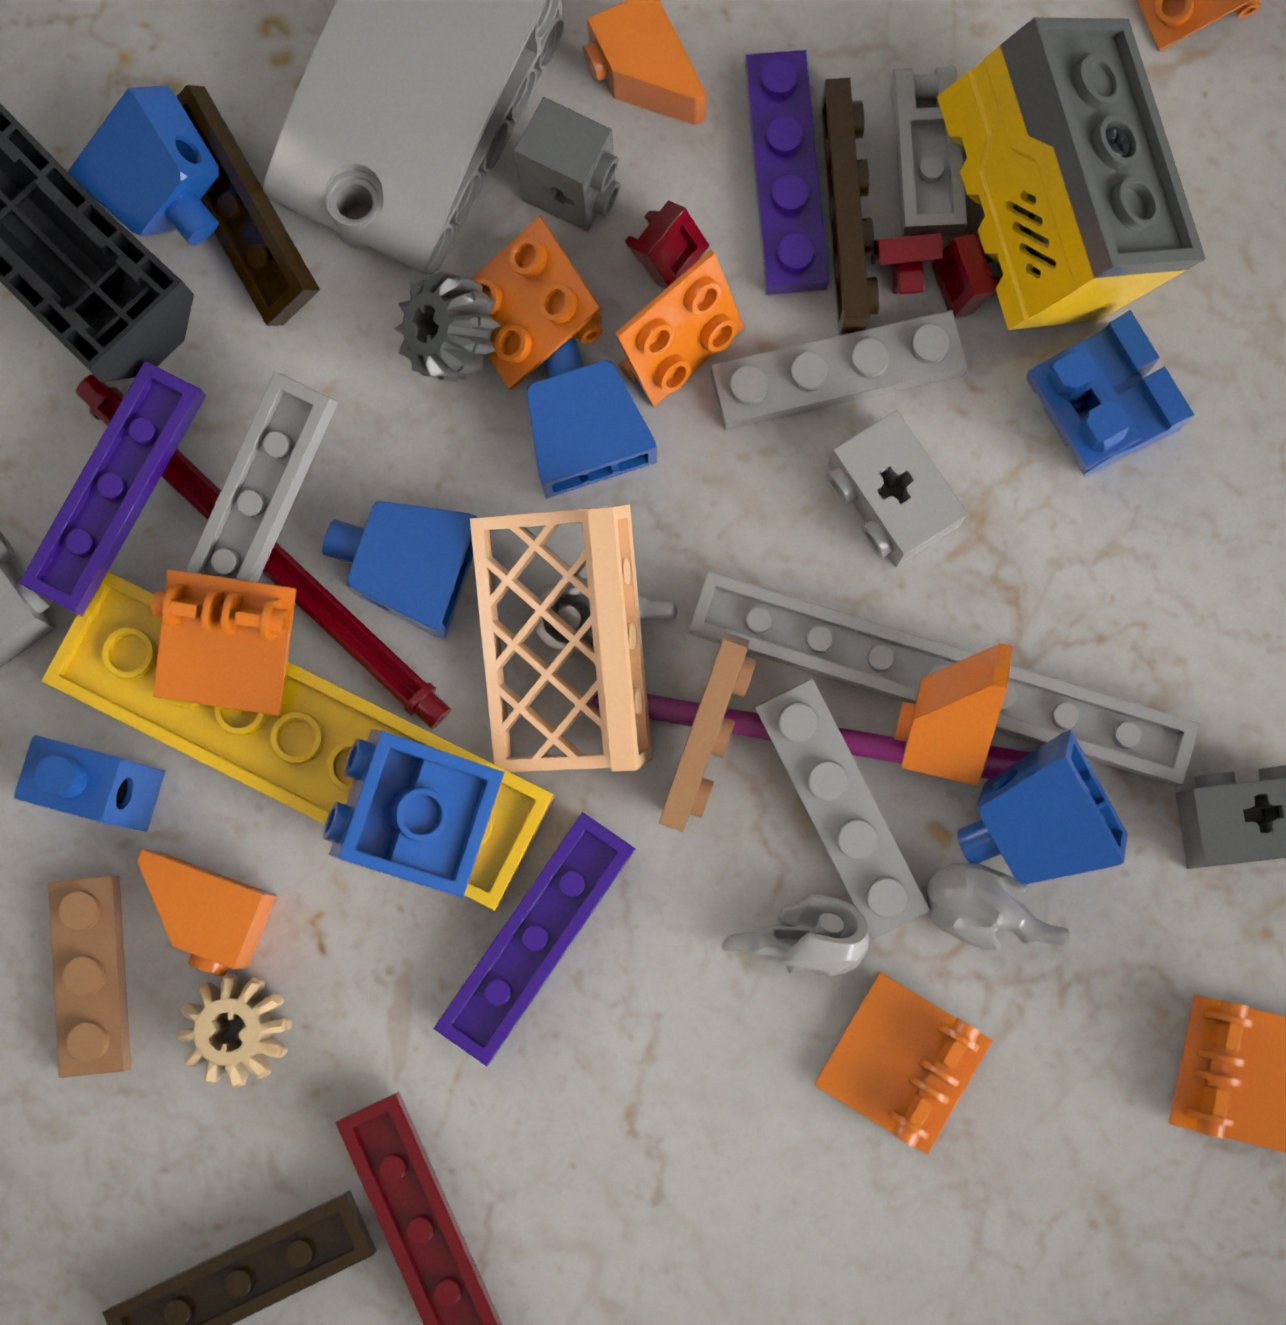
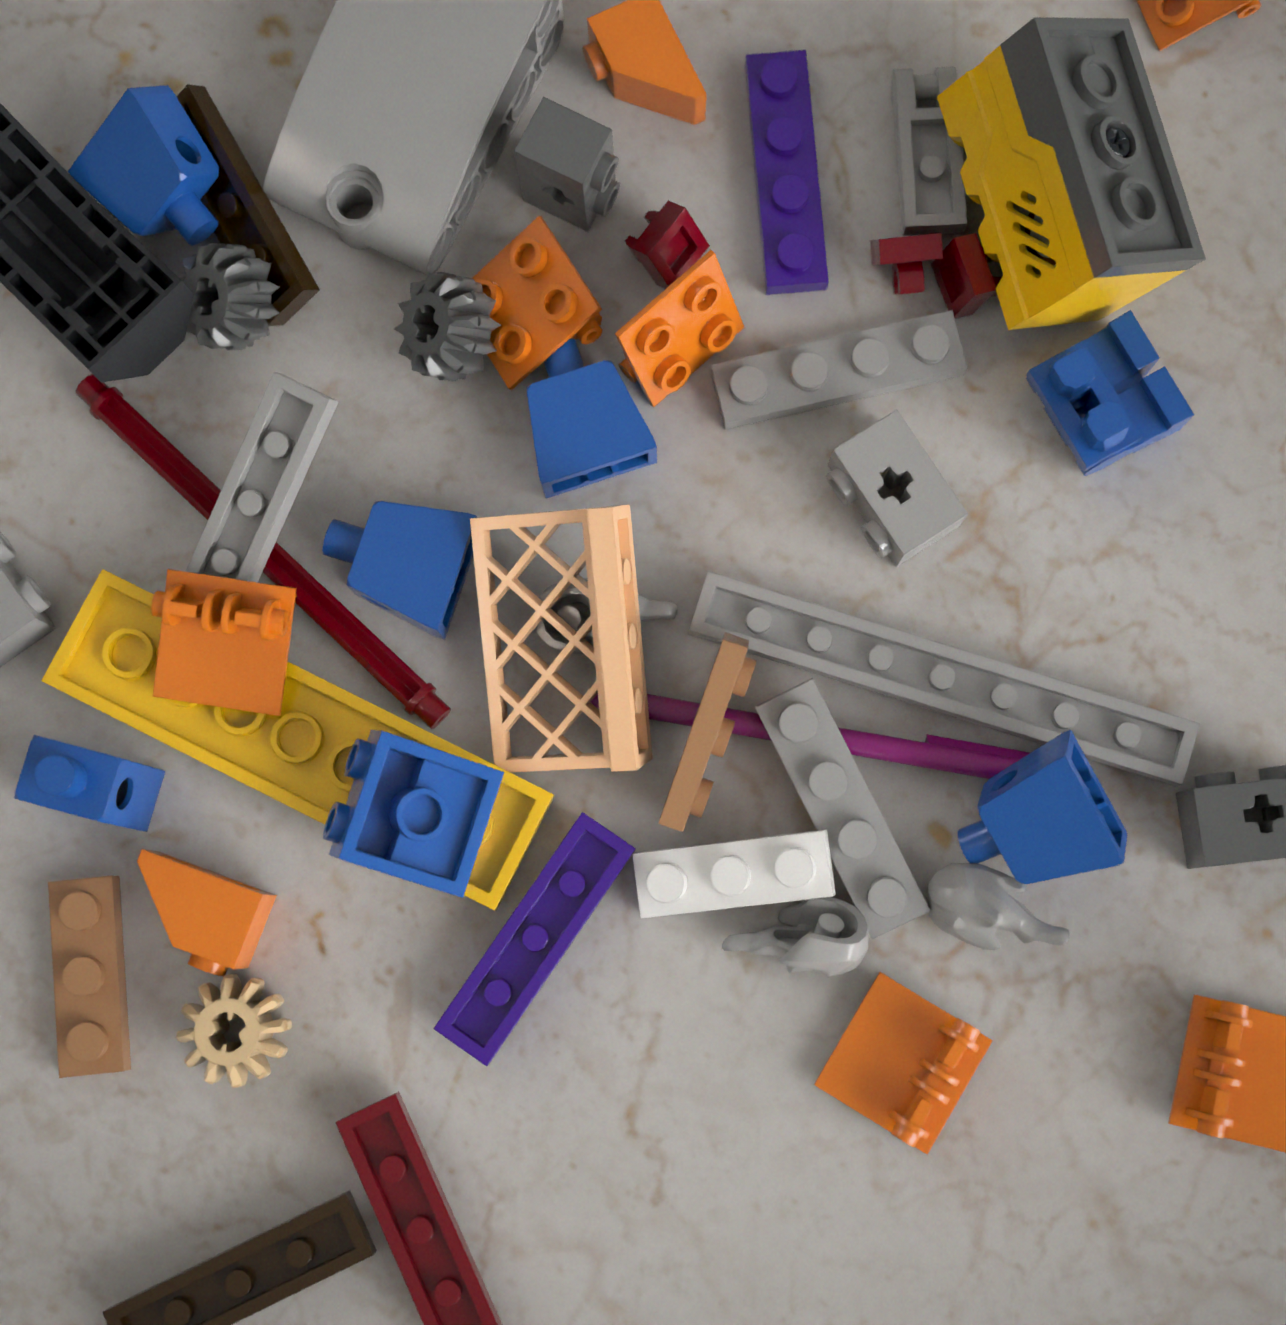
(113, 488): dark purple plate -> none
(229, 296): none -> dark grey gear
(734, 874): none -> white plate
(846, 182): dark brown plate -> none
(955, 716): orange slope -> none

